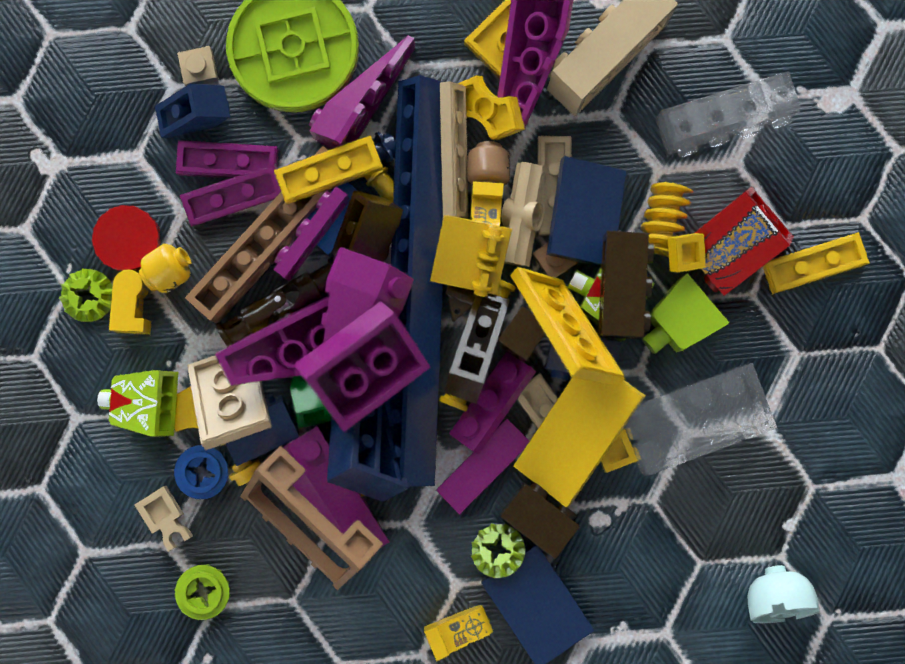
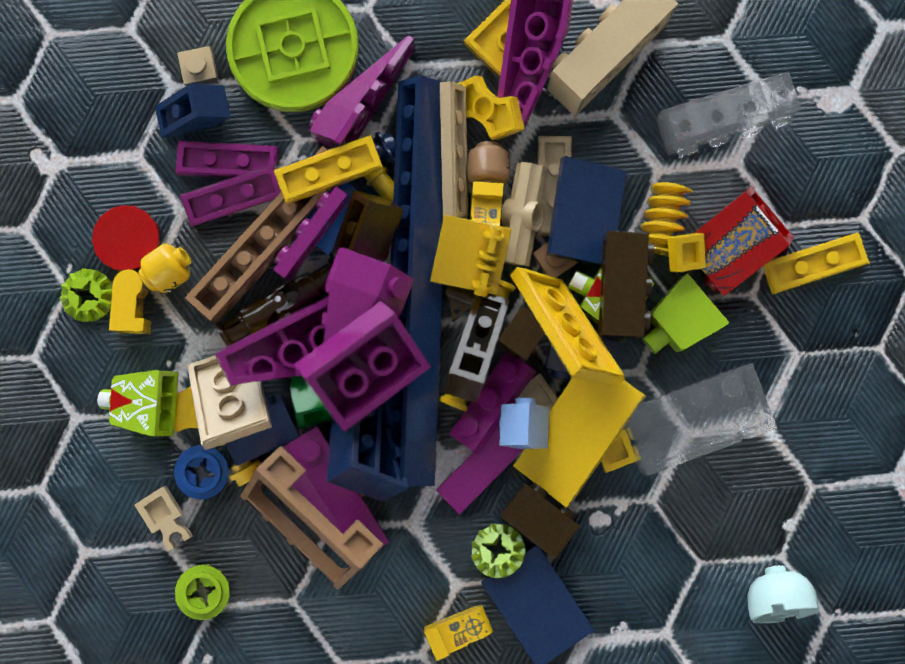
(524, 425): none -> light blue brick

